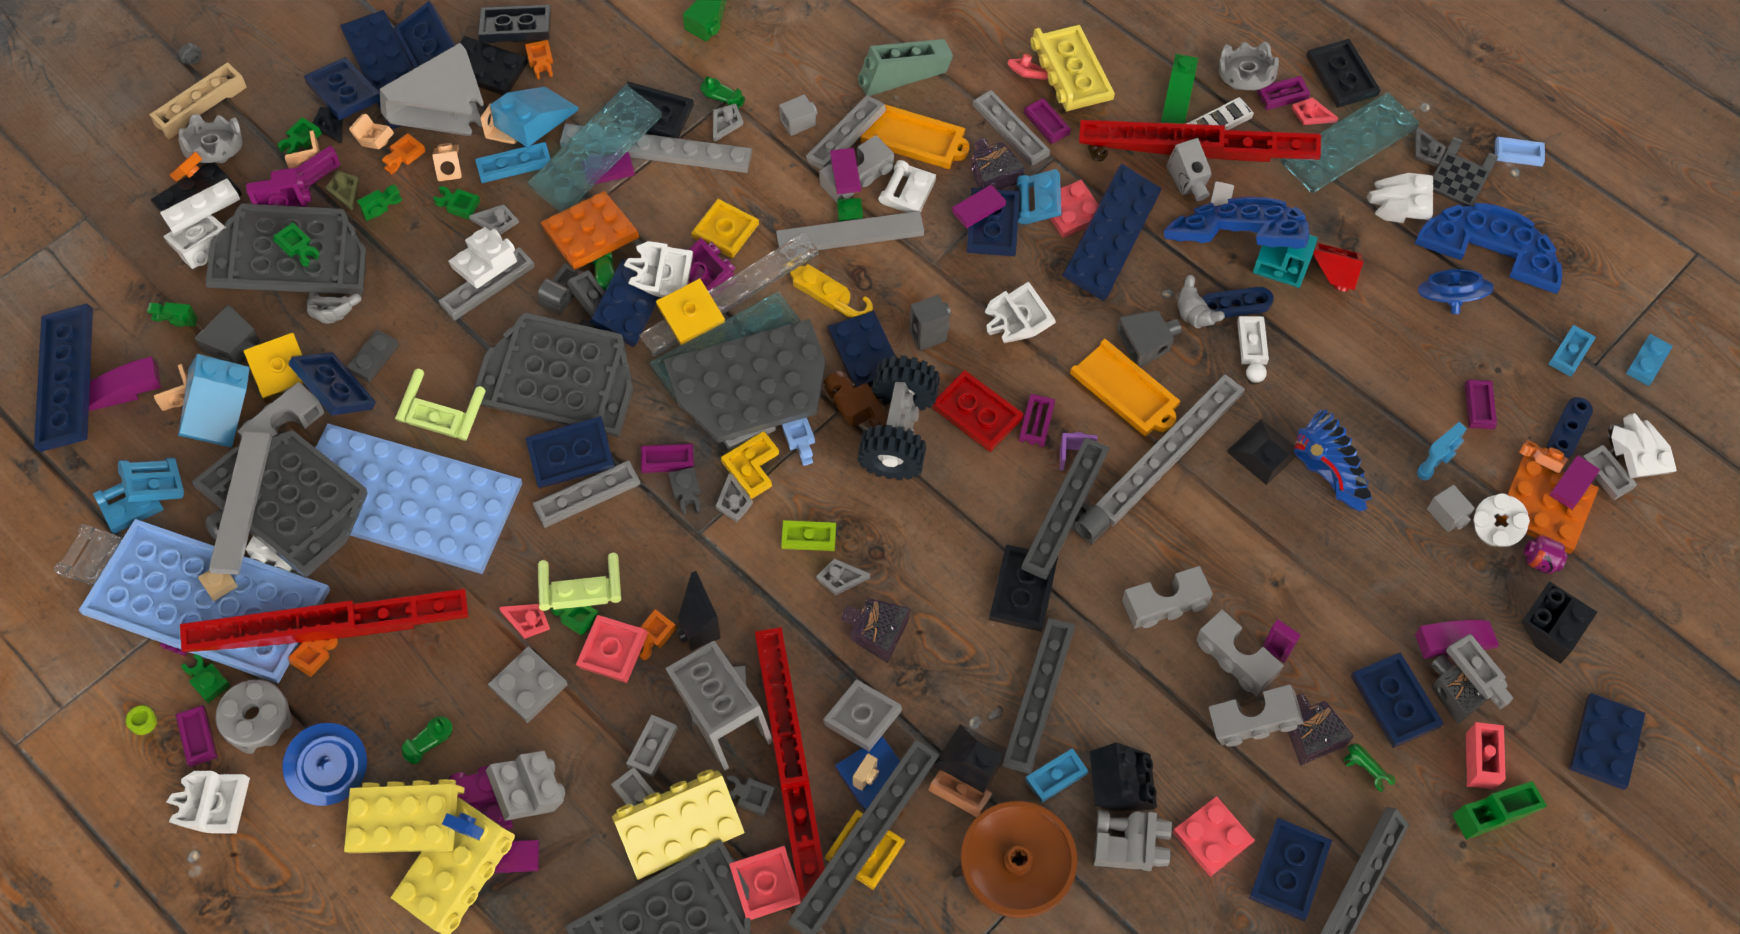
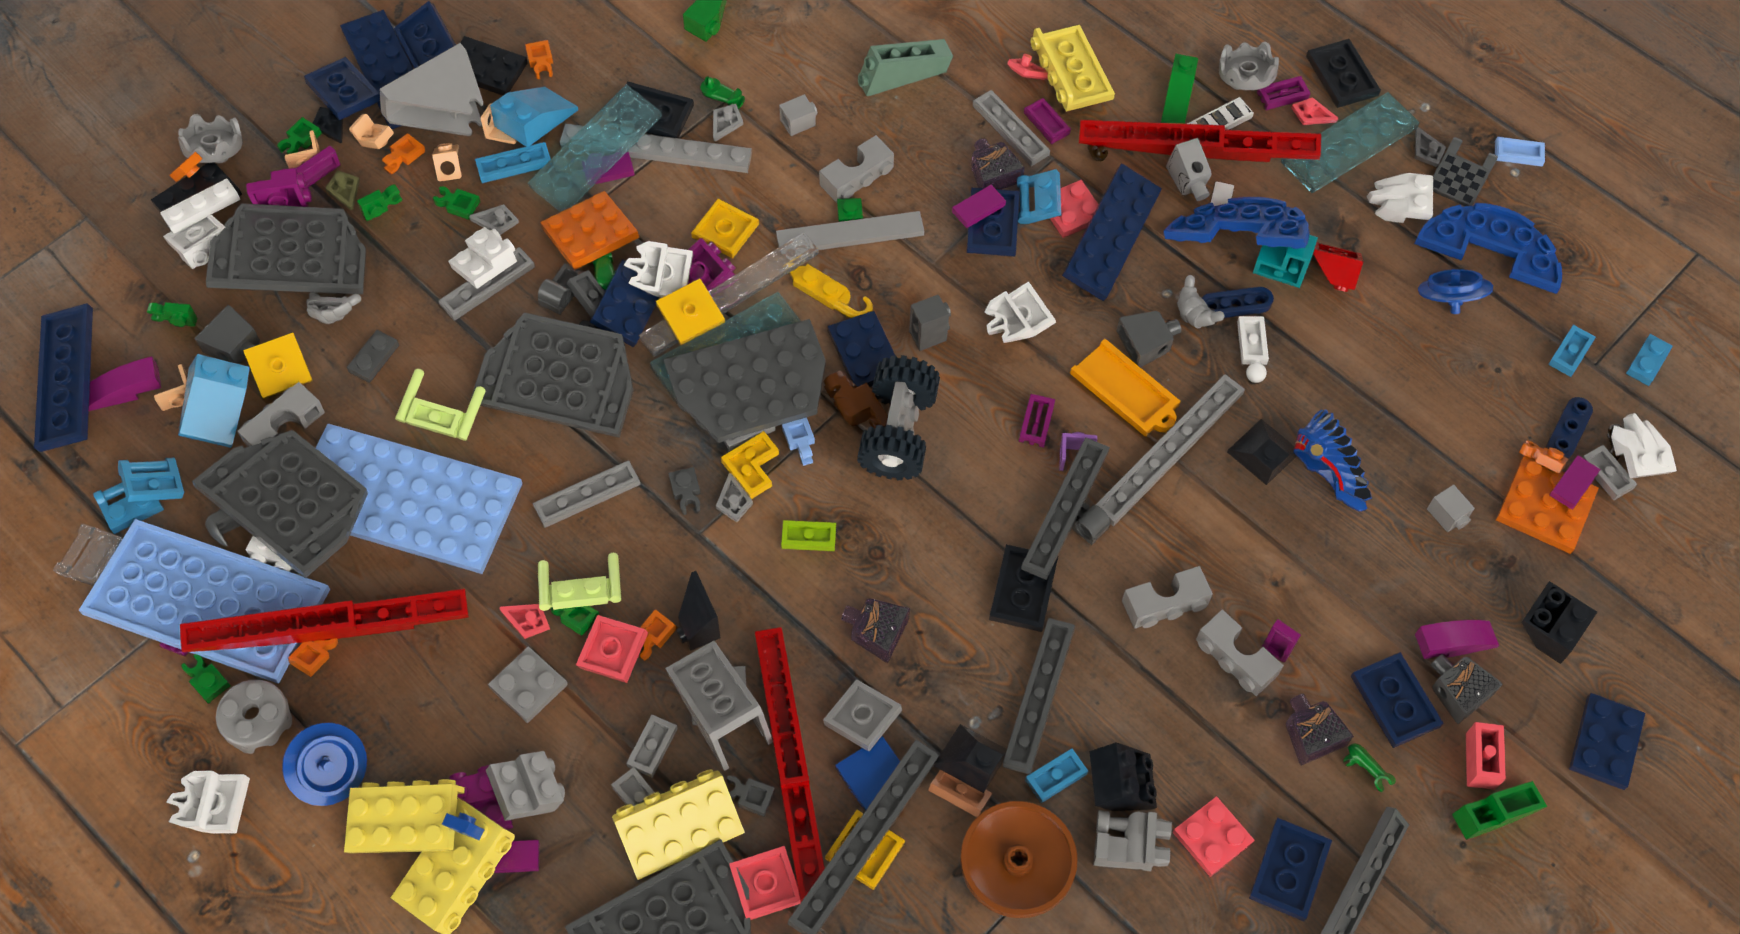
(141, 720): lime tile -> none
(190, 54): dark grey plate -> none
(196, 736): magenta tile -> none
(198, 99): tan piece -> none
(217, 584): tan plate -> none
(240, 503): light grey tile -> none
(295, 241): green plate -> none
(332, 383): dark blue plate -> none
(435, 733): green piece -> none
(514, 23): black plate -> none
(570, 452): dark blue plate -> none
(666, 458): magenta tile -> none
(840, 576): light grey piece -> none
(845, 171): magenta tile -> none
(846, 131): light grey plate -> none
(866, 772): tan plate -> none
(915, 191): white plate -> none
(919, 137): light orange piece -> none
(977, 411): red plate -> none
(1280, 713): light grey arch -> none
(1442, 451): dark azure plate -> none
(1480, 404): magenta tile -> none
(1480, 670): light grey hinge -> none
(1501, 505): white plate -> none
(1545, 554): magenta head -> none

